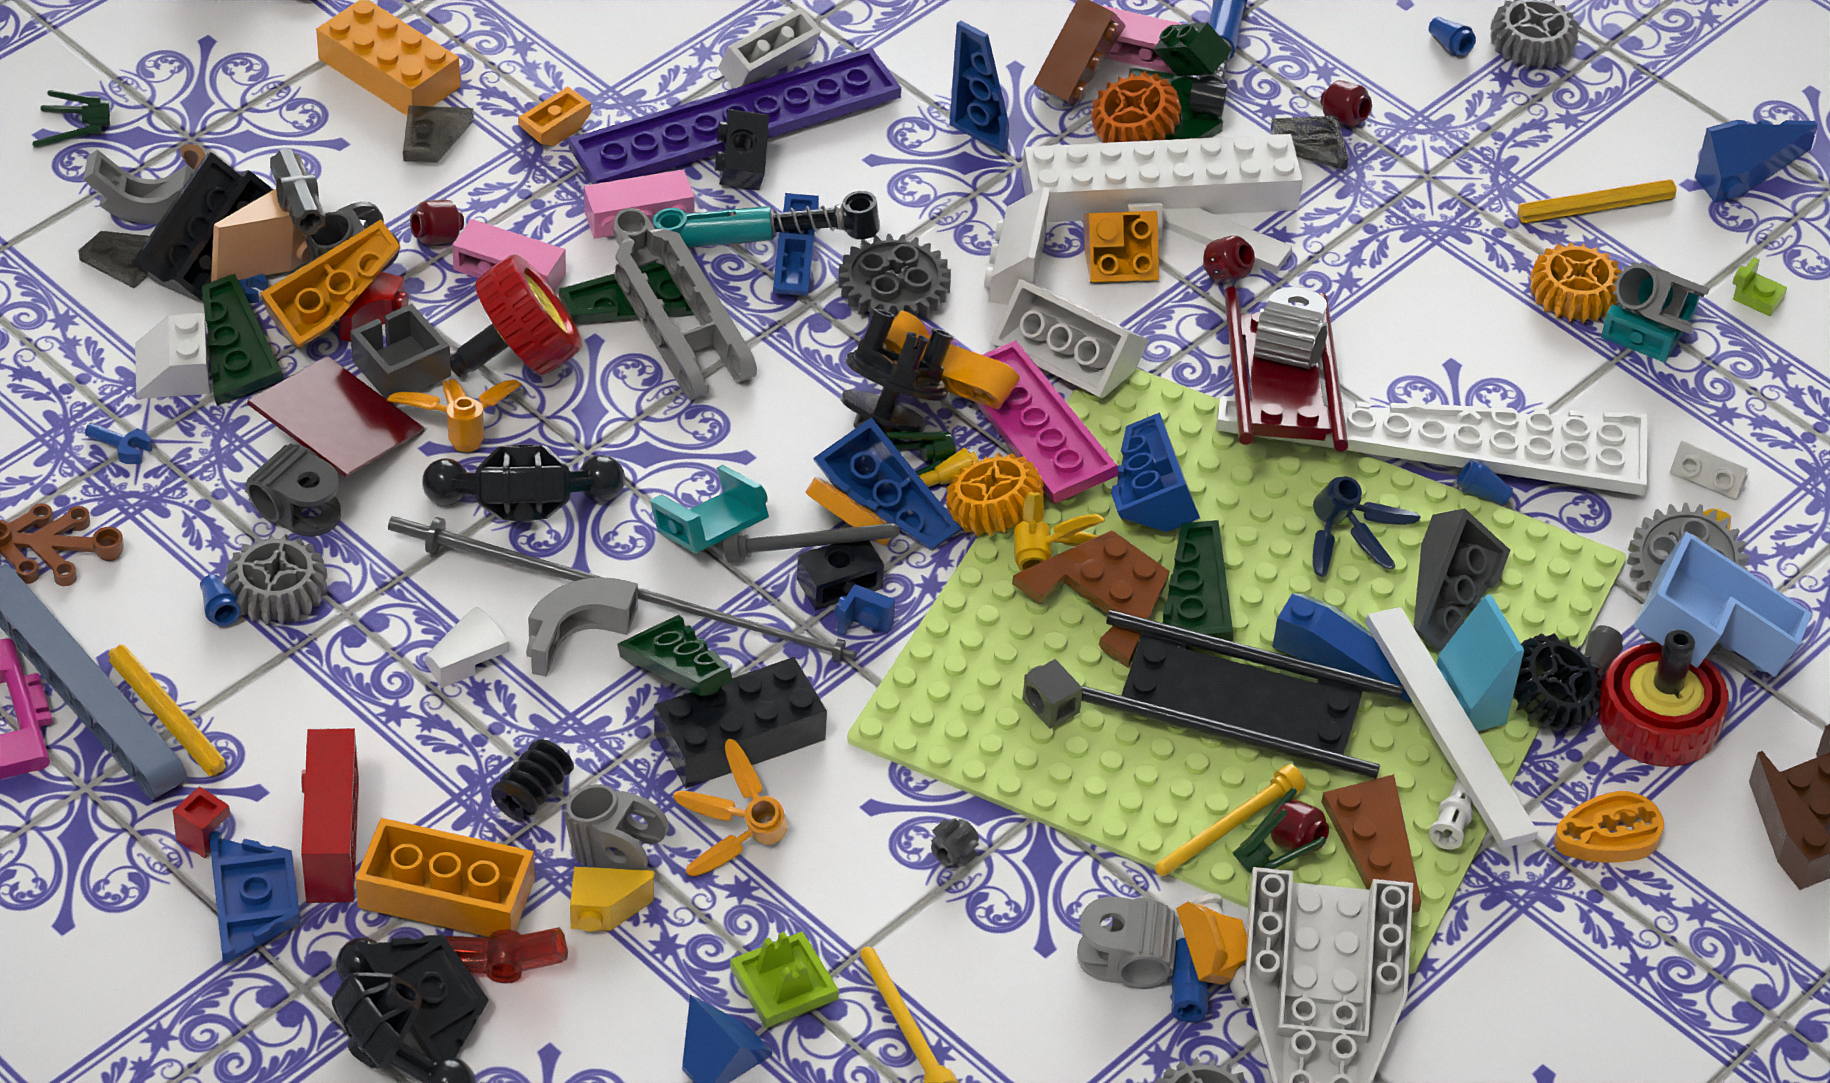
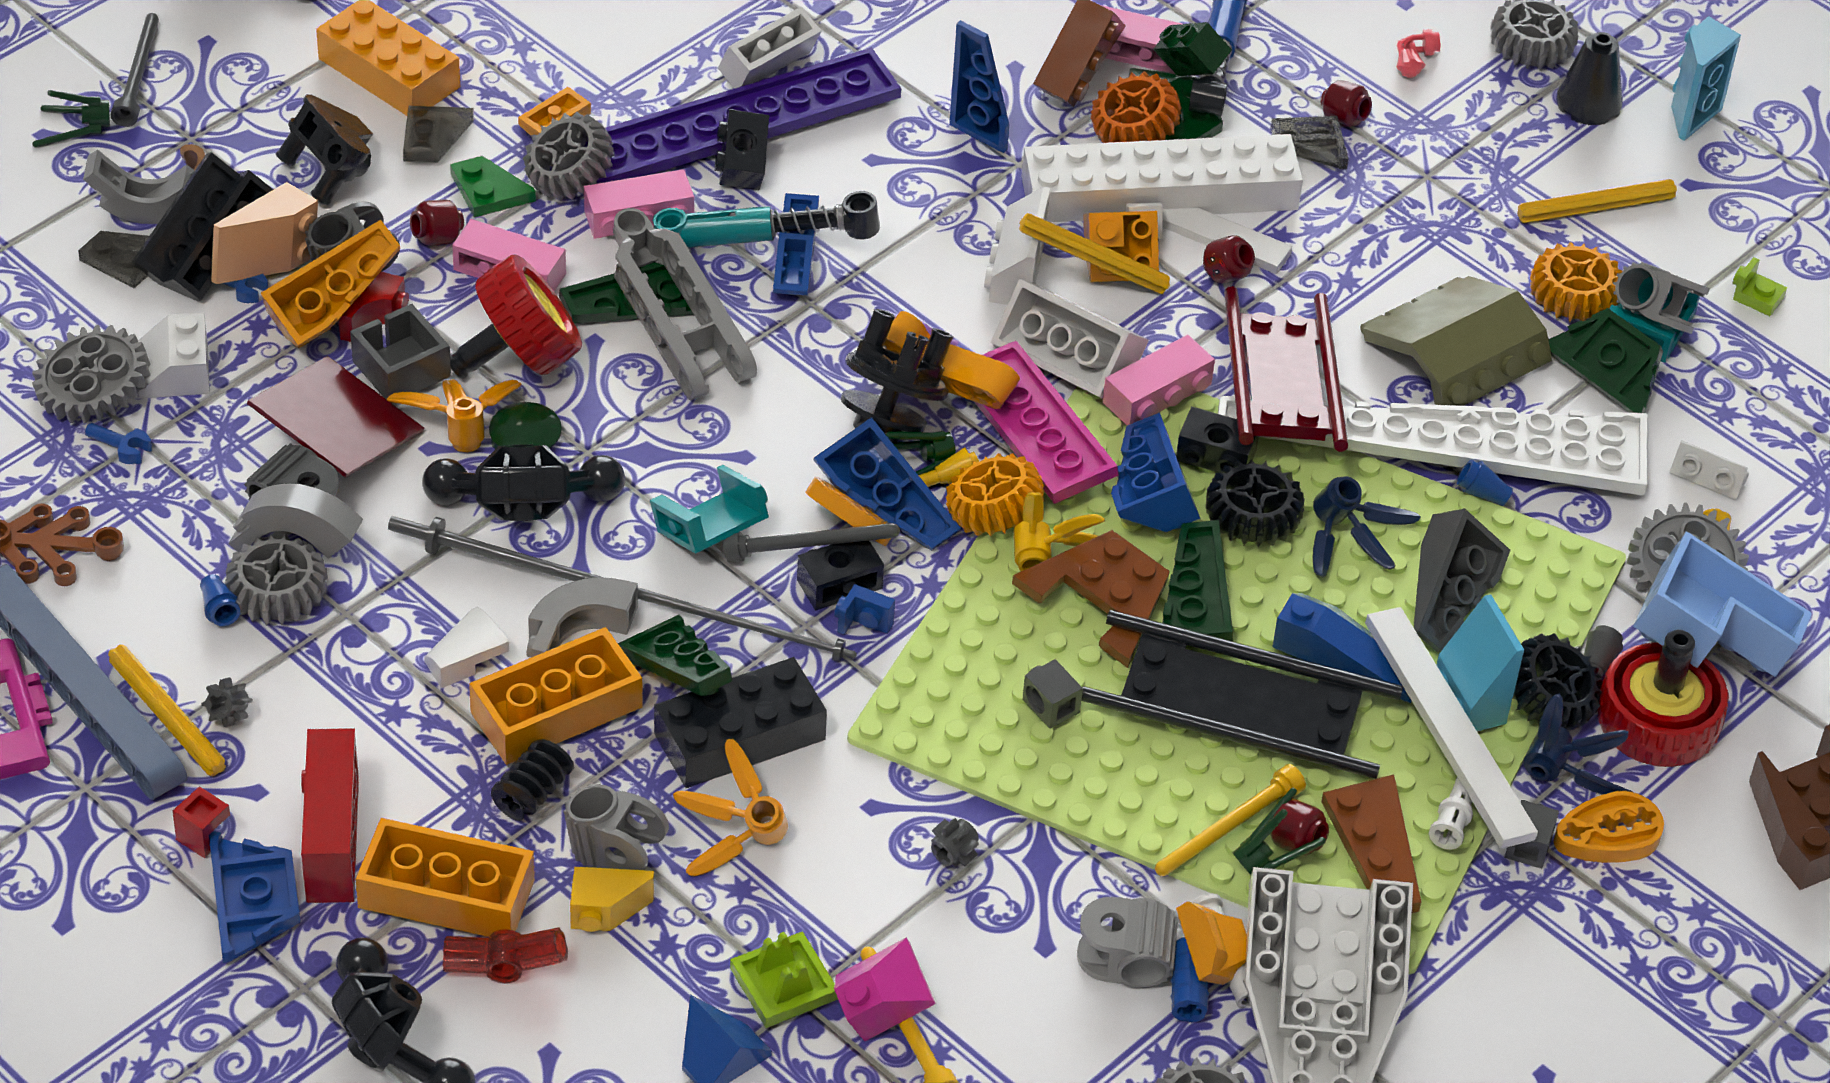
(91, 373): none -> light grey gear
(126, 109): none -> dark grey piece
(227, 702): none -> dark grey gear
(236, 342): dark green wing -> none
(297, 191): dark grey piece -> none
(299, 510): none -> light grey arch
(334, 138): none -> black piece
(447, 989): black wing -> none
(489, 187): none -> green wing
(525, 425): none -> dark green dish
(556, 694): none -> light orange brick
(563, 148): none -> light grey gear
(883, 990): none -> dark pink slope
(894, 277): dark grey gear -> none
(1094, 253): none -> yellow axle
(1158, 380): none -> bright pink brick
(1212, 441): none -> black brick
(1255, 502): none -> black gear
(1292, 332): light grey piece -> none
(1409, 60): none -> coral piece
(1453, 36): blue cone -> none
(1465, 337): none -> olive hinge
(1535, 851): none -> dark grey brick
(1554, 745): none -> dark blue plant
(1593, 82): none -> black cone
(1611, 358): none -> dark green wing
(1703, 75): none -> medium azure slope
(1744, 155): blue wedge -> none

